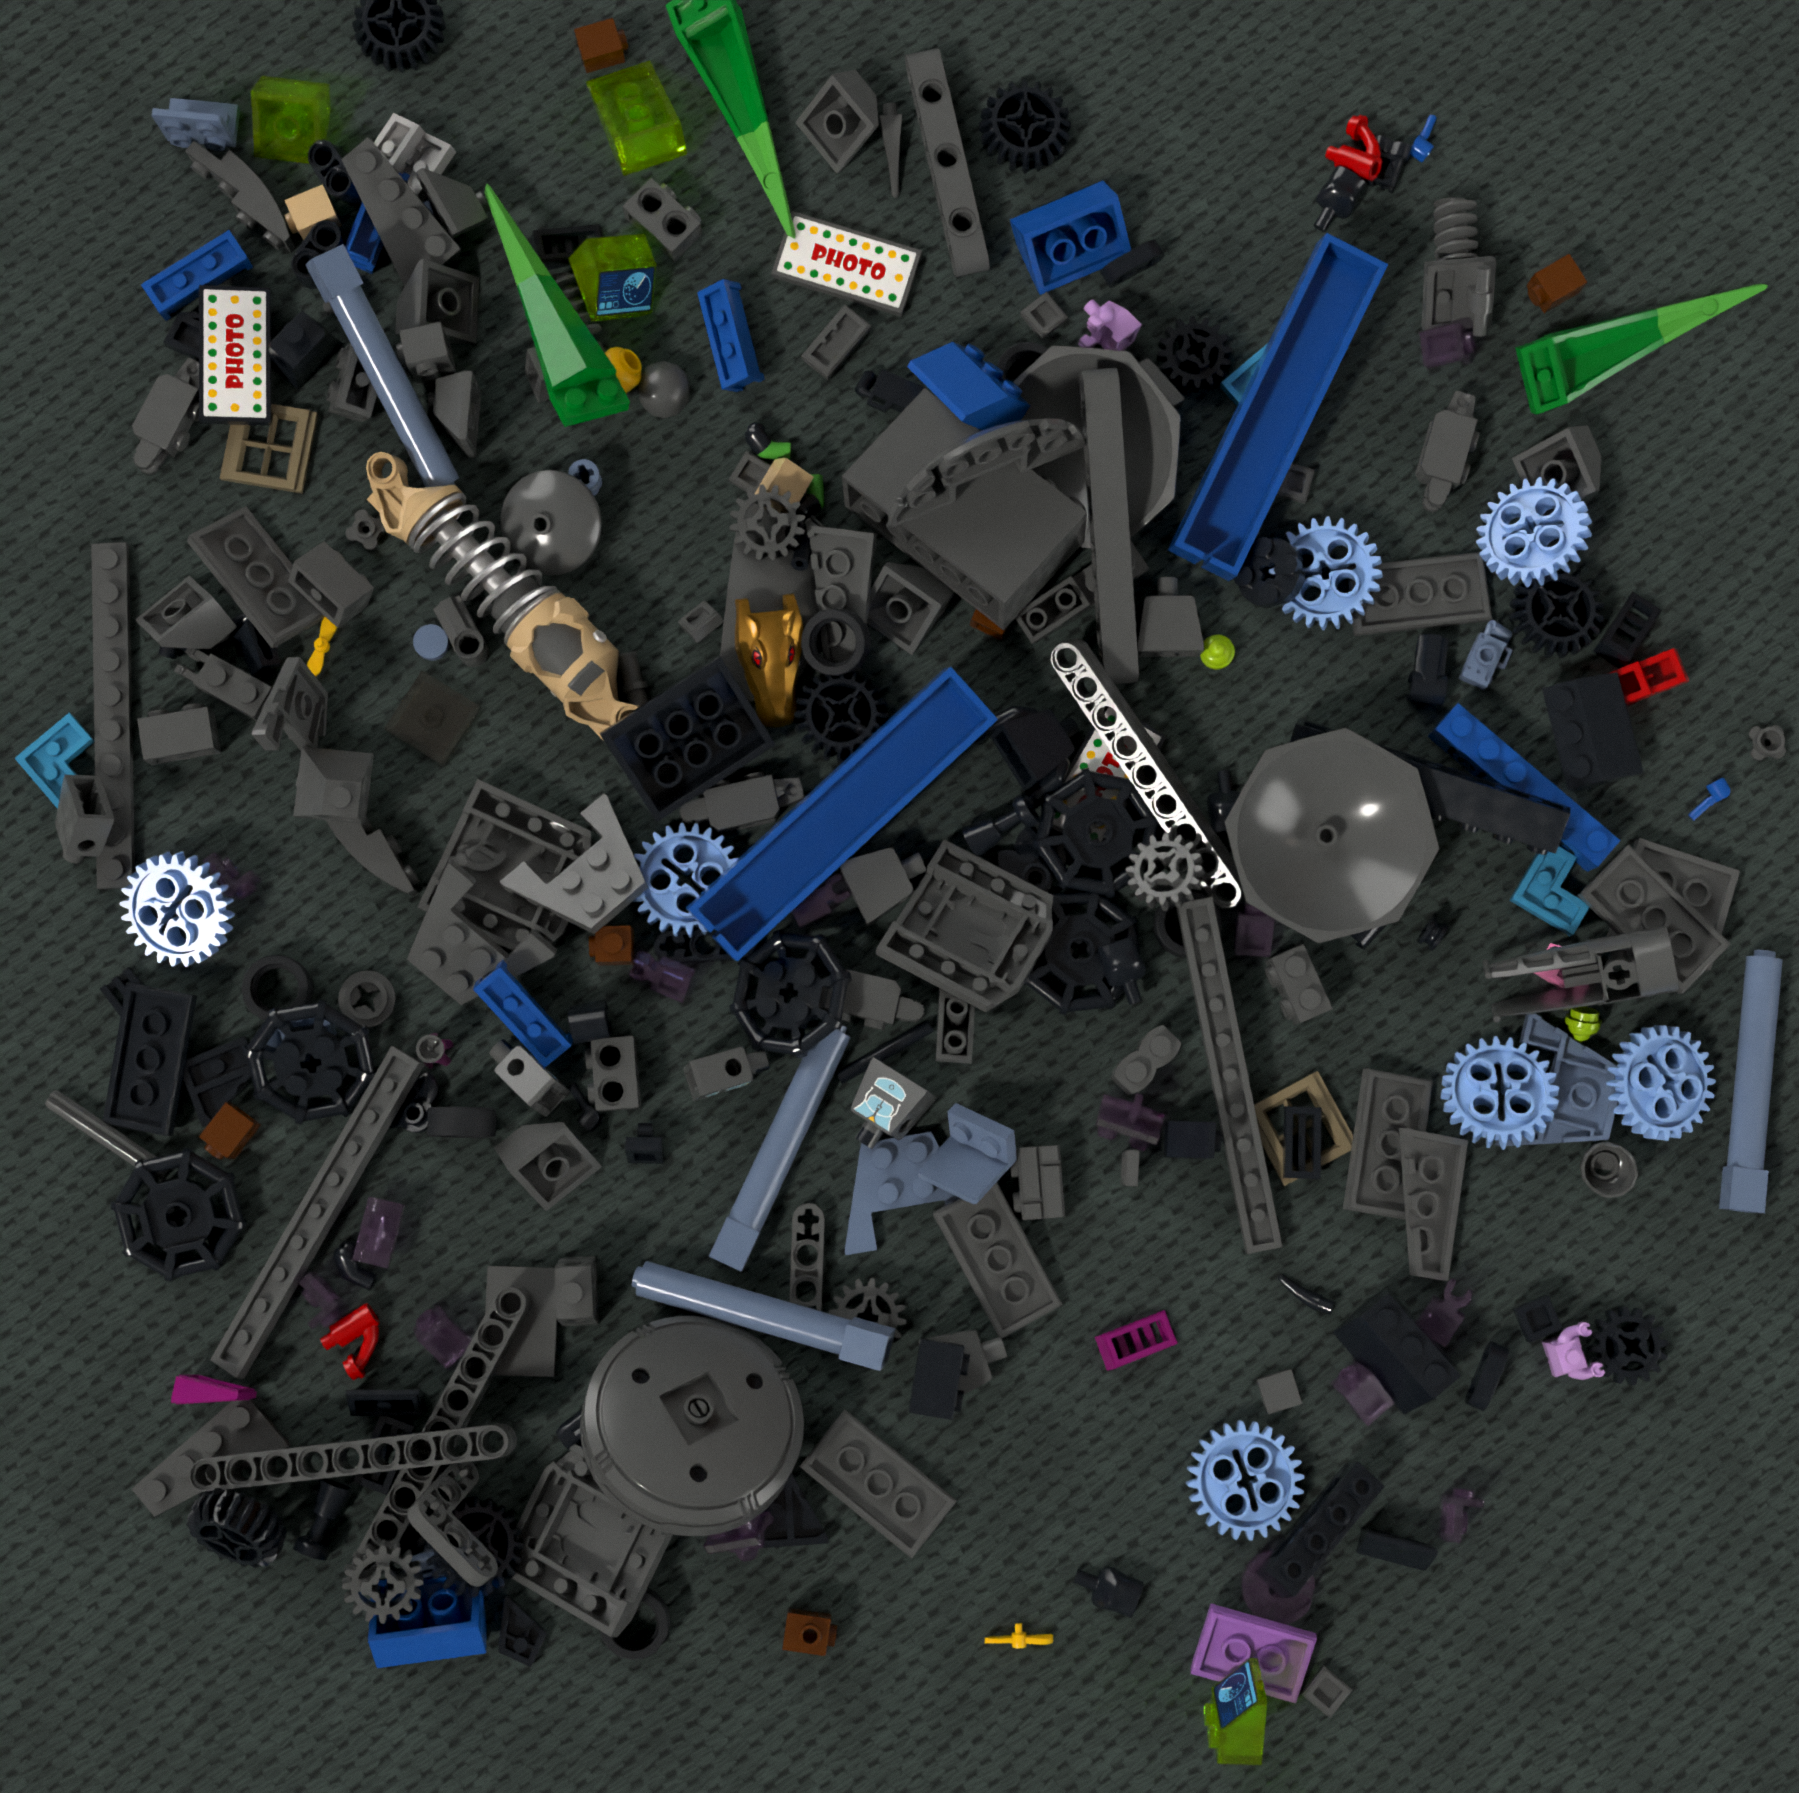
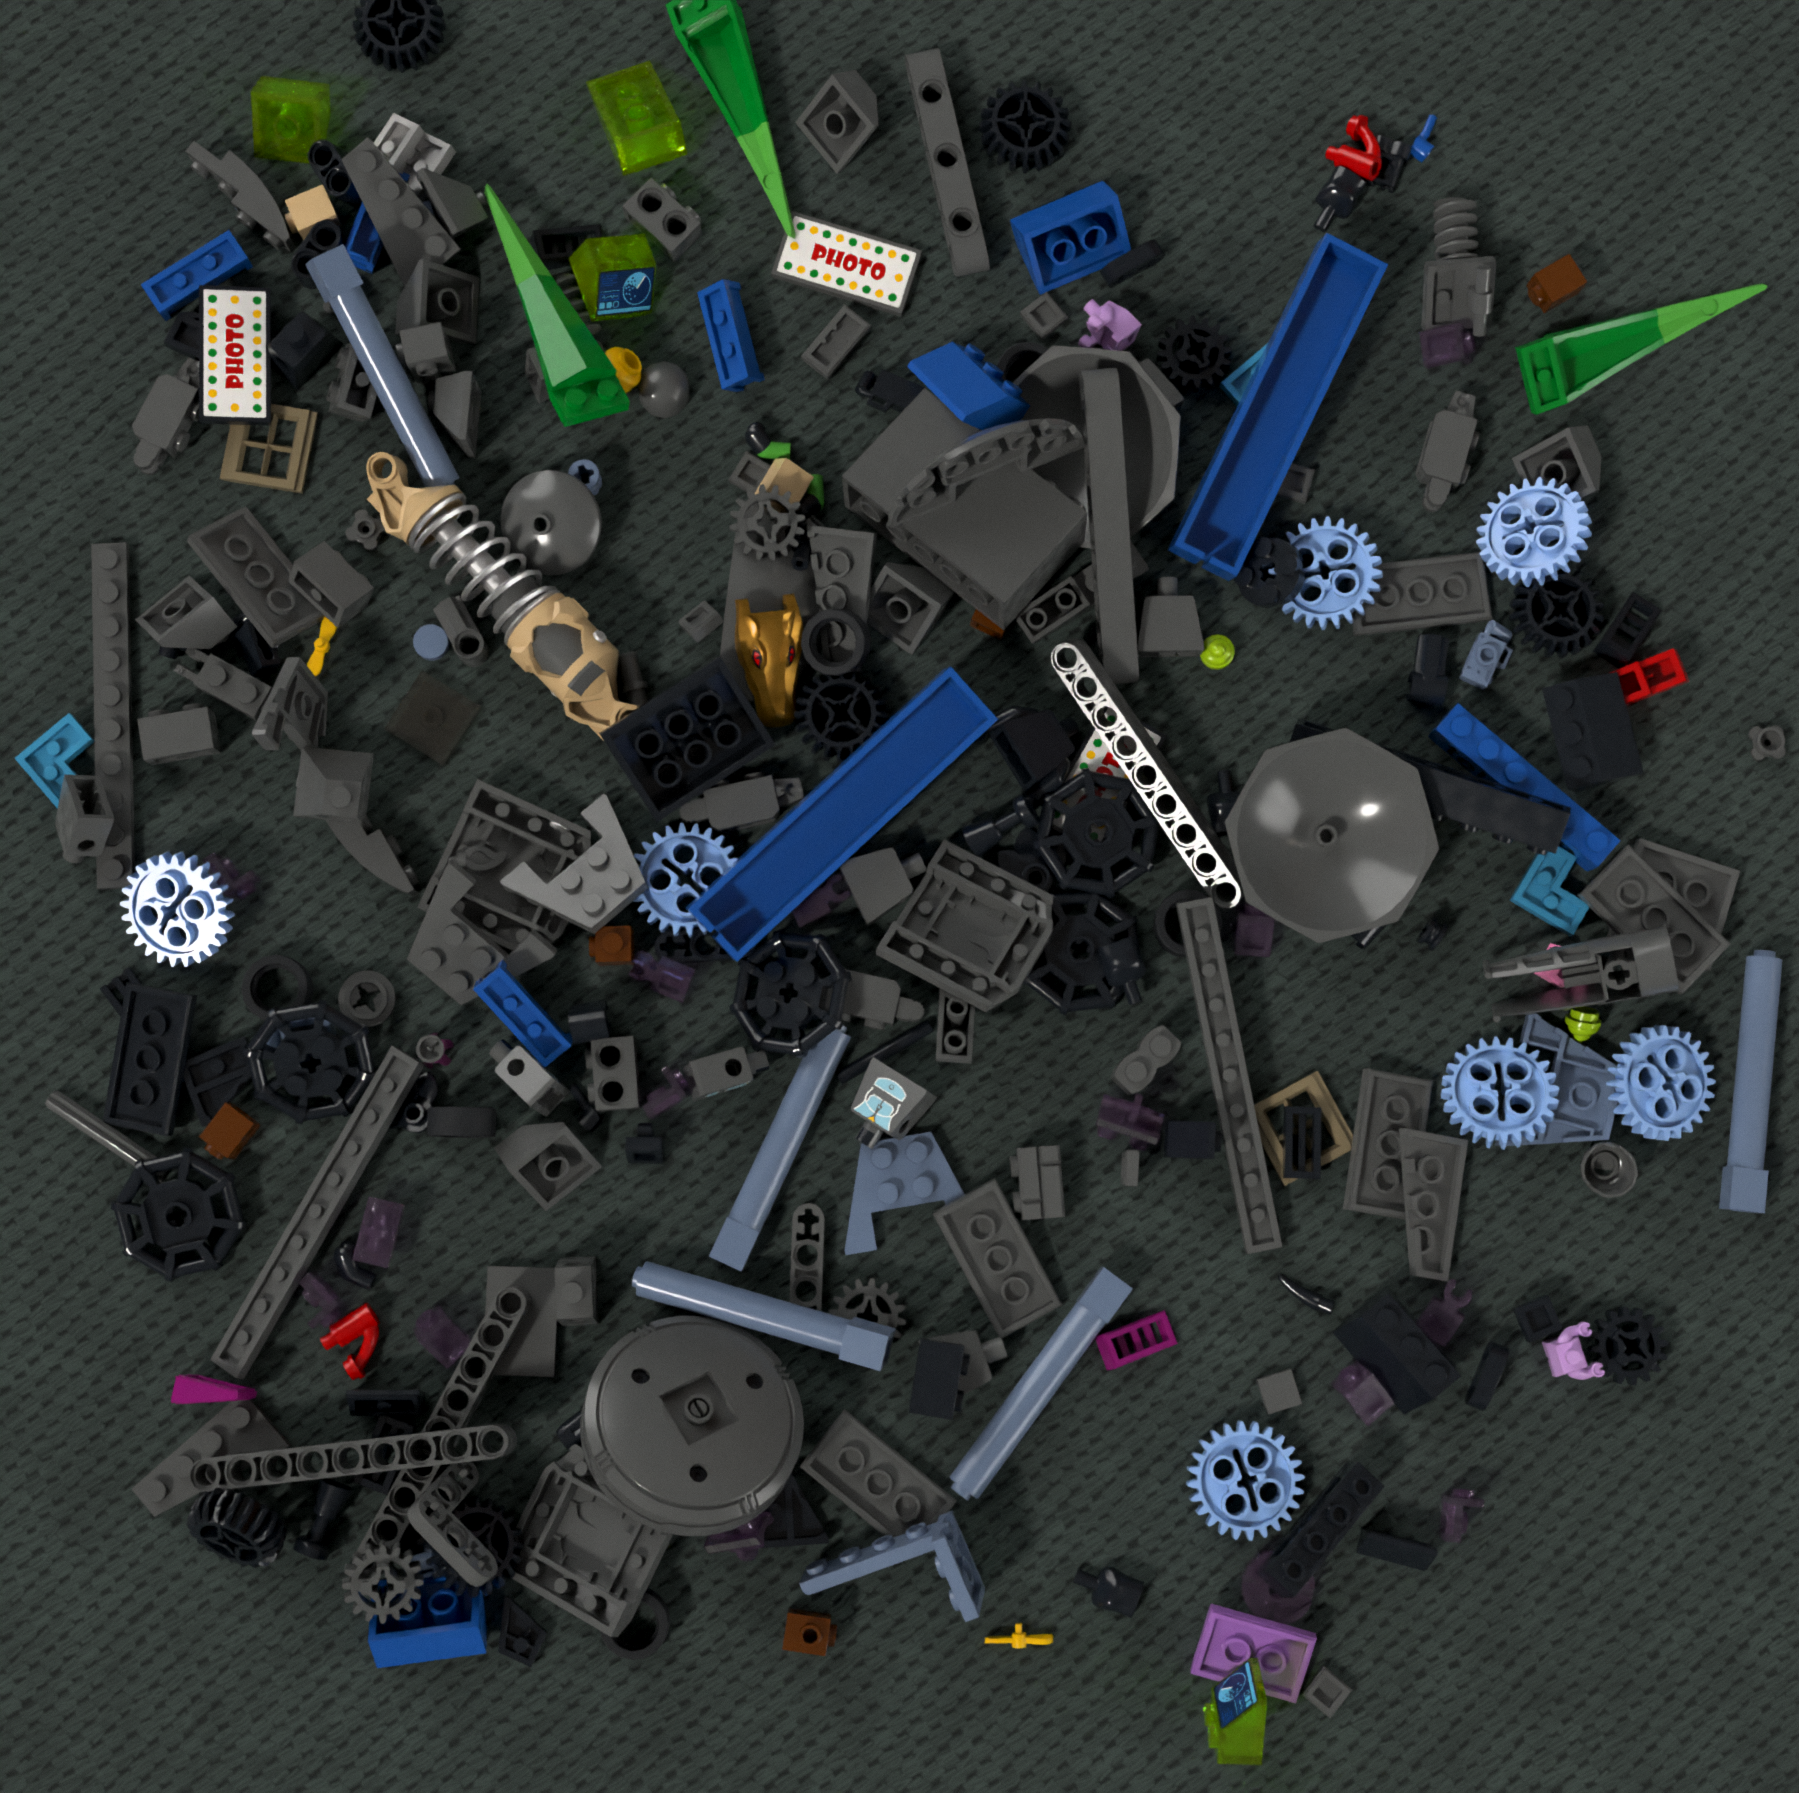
(199, 121): sand blue bracket -> none
(601, 45): reddish brown brick -> none
(662, 1099): none -> clear purple bracket
(891, 132): dark grey piece -> none
(943, 1536): none -> sand blue bracket
(972, 1155): sand blue bracket -> none
(1039, 1383): none -> sand blue brick
(1173, 858): dark grey gear -> none
(1298, 985): dark grey brick -> none
(1718, 791): blue hand -> none

